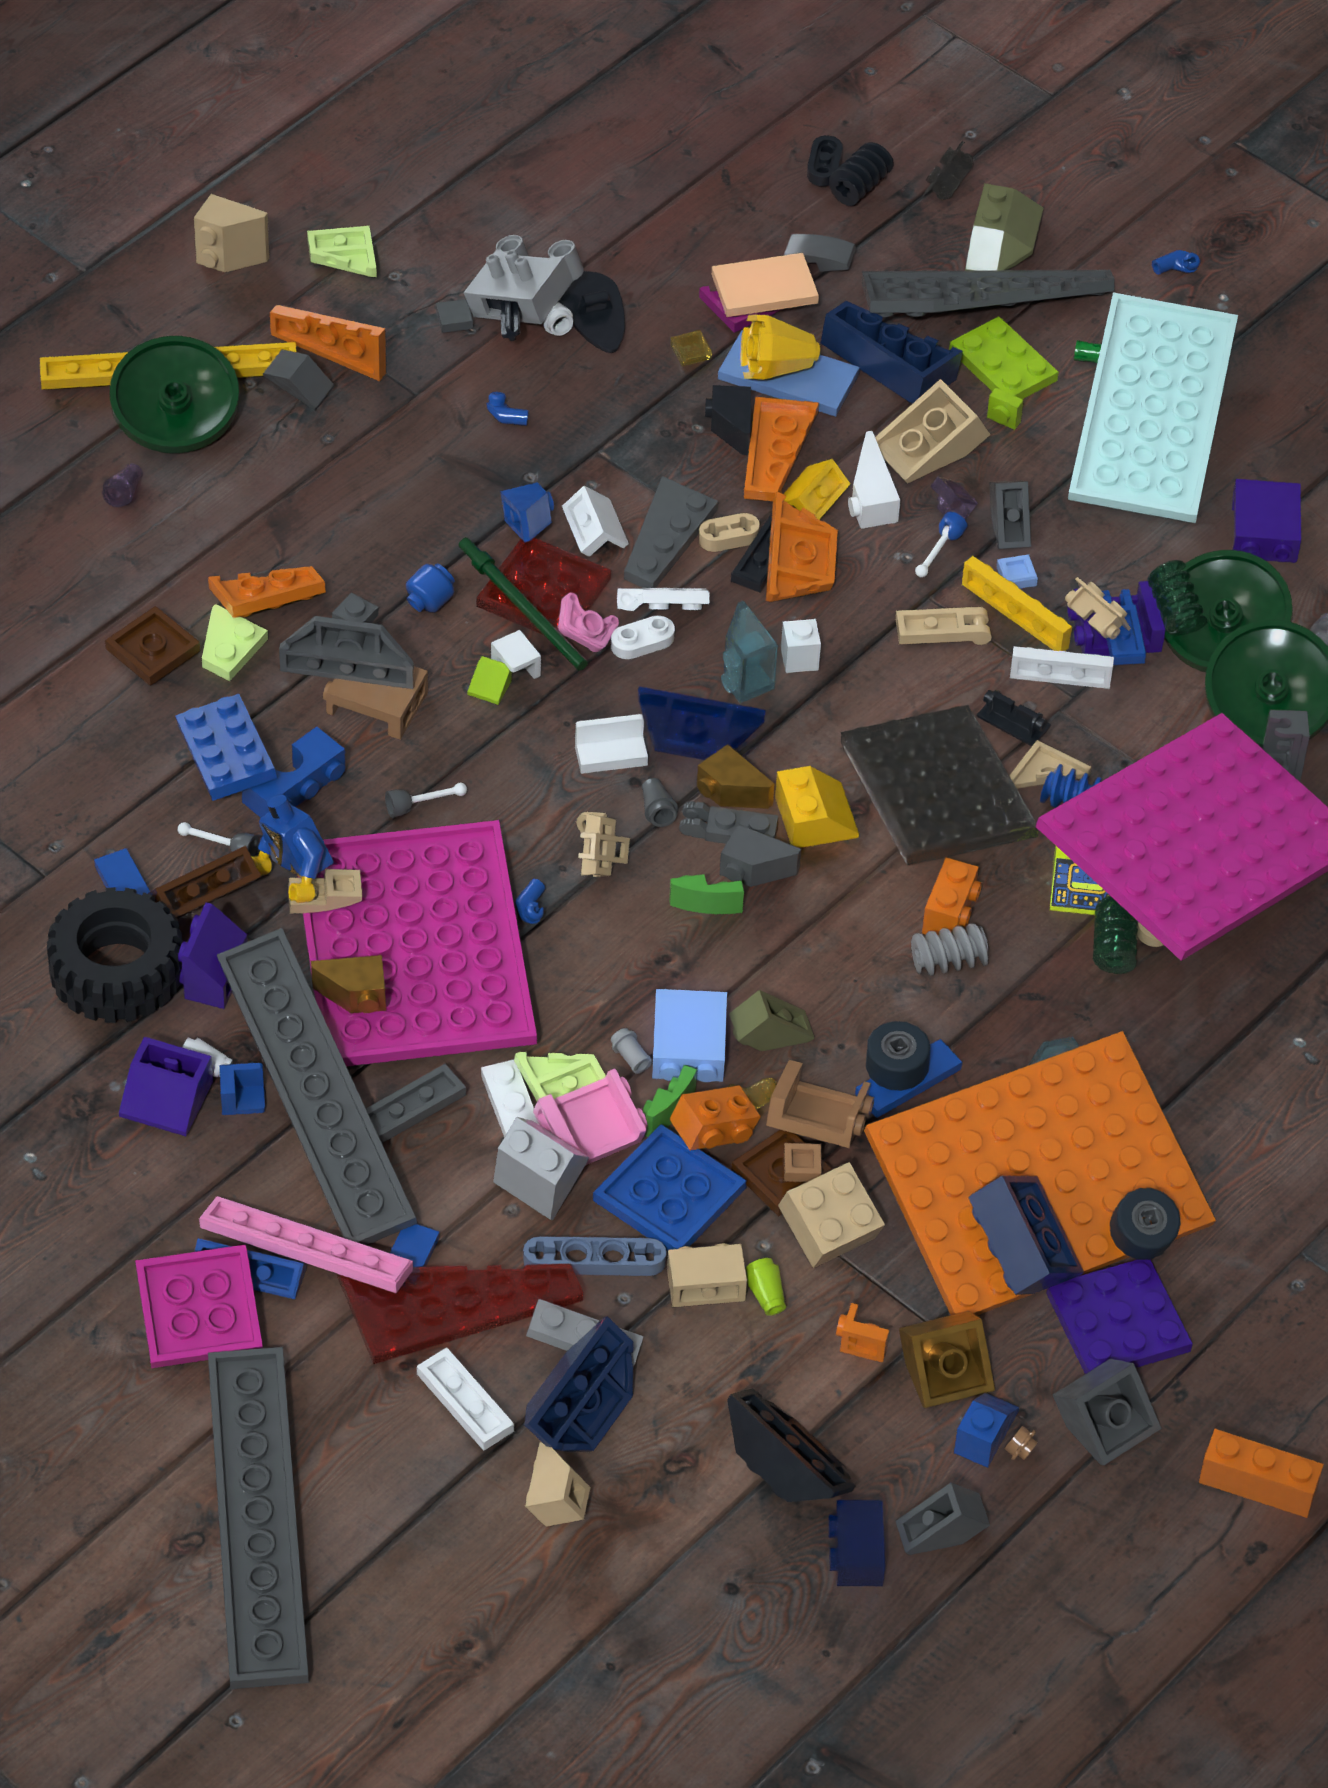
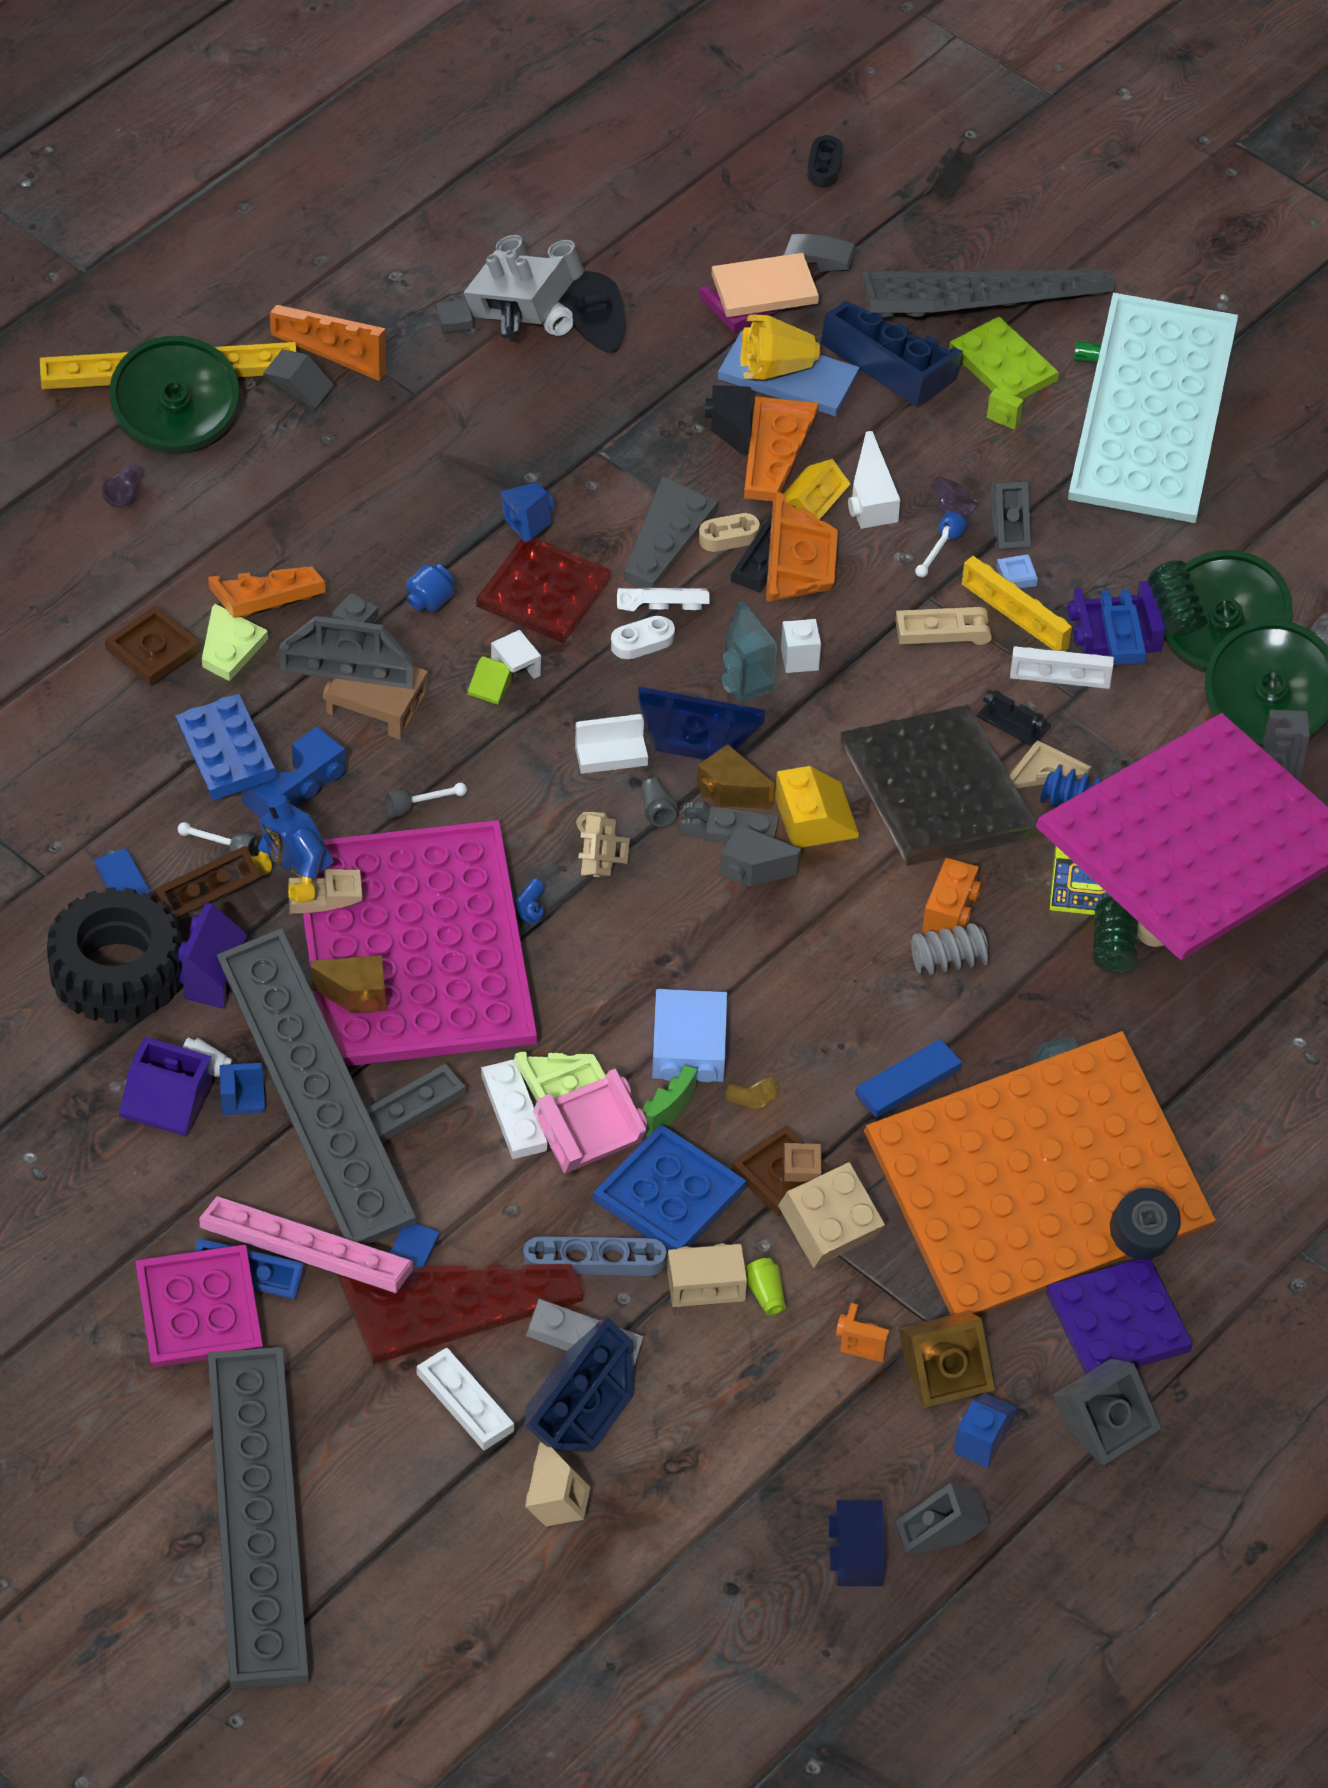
(230, 235): tan slope -> none
(343, 249): yellowish green wing -> none
(486, 565): dark green bar -> none
(503, 412): blue arm -> none
(537, 1166): light grey slope -> none
(585, 626): bright pink piece -> none
(593, 521): white panel -> none
(626, 1044): light grey pin -> none
(691, 348): clear yellow tile -> none
(695, 895): bright green slope -> none
(714, 1117): orange brick -> none
(770, 1023): olive slope -> none
(784, 1451): black wedge -> none
(818, 1110): medium nougat panel -> none
(860, 173): black piece -> none
(898, 1055): black wheel -> none
(931, 434): tan slope -> none
(1003, 229): olive wedge -> none
(1021, 1443): medium nougat plate -> none
(1024, 1234): dark blue slope -> none
(1089, 600): tan hinge -> none
(1177, 260): blue arm -> none
(1260, 1473): orange brick -> none
(1267, 519): dark purple panel -> none

